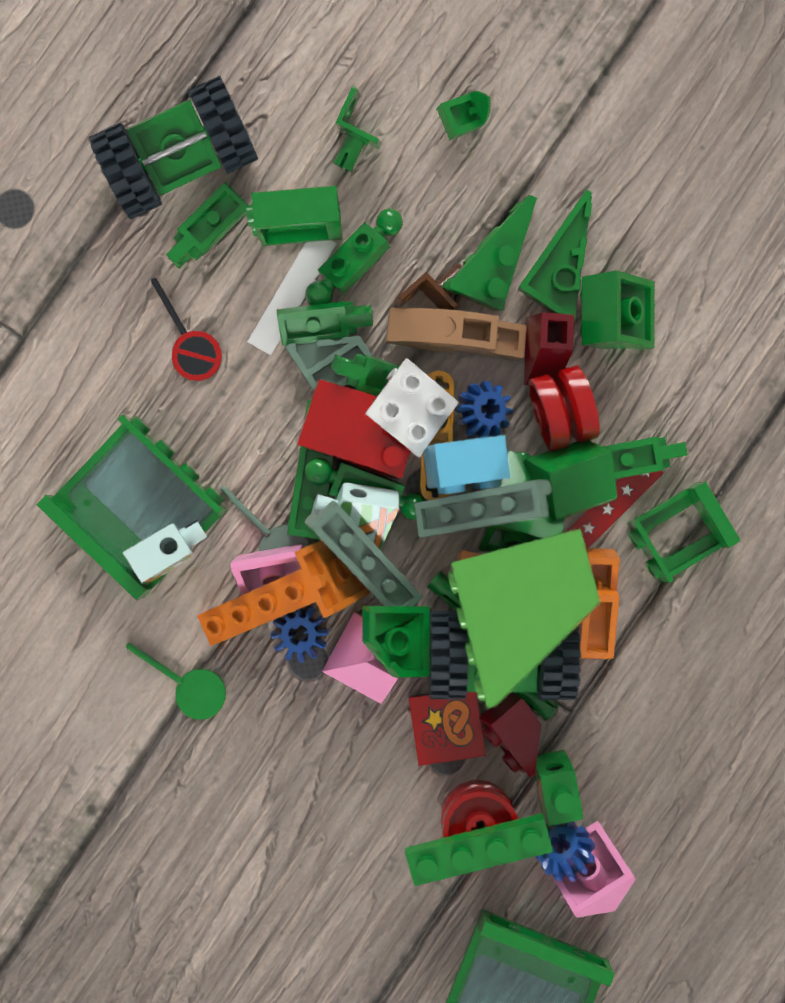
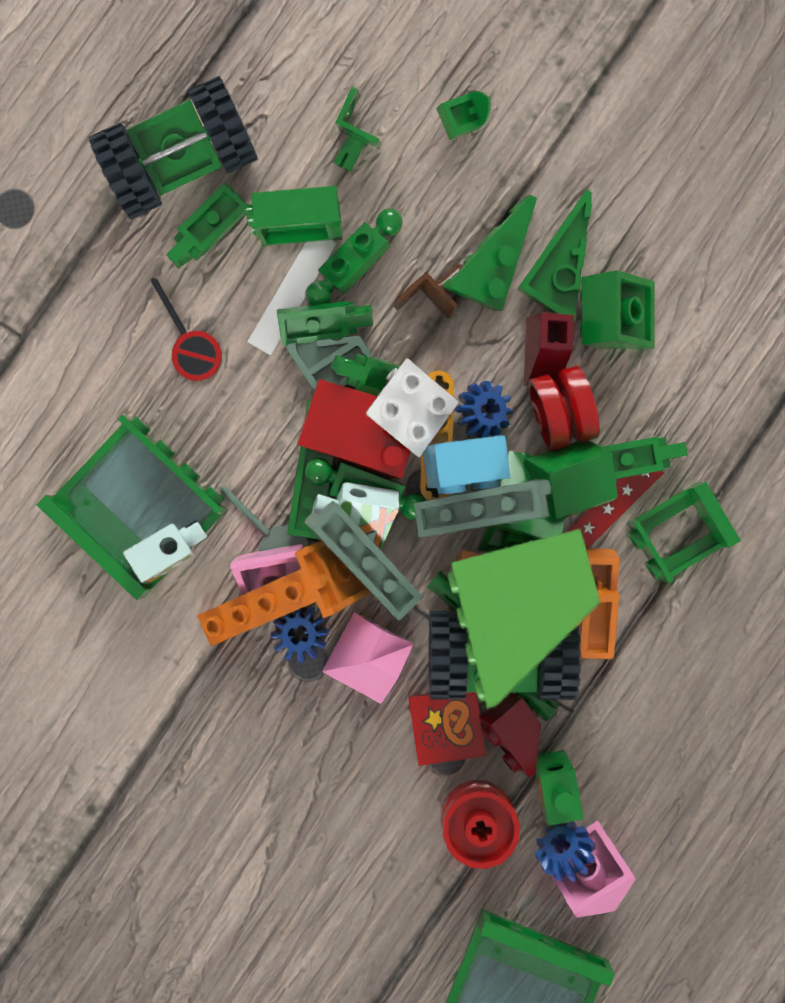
(198, 692): green piece -> none
(399, 638): green plate -> none
(456, 331): medium nougat slope -> none
(478, 849): green plate -> none

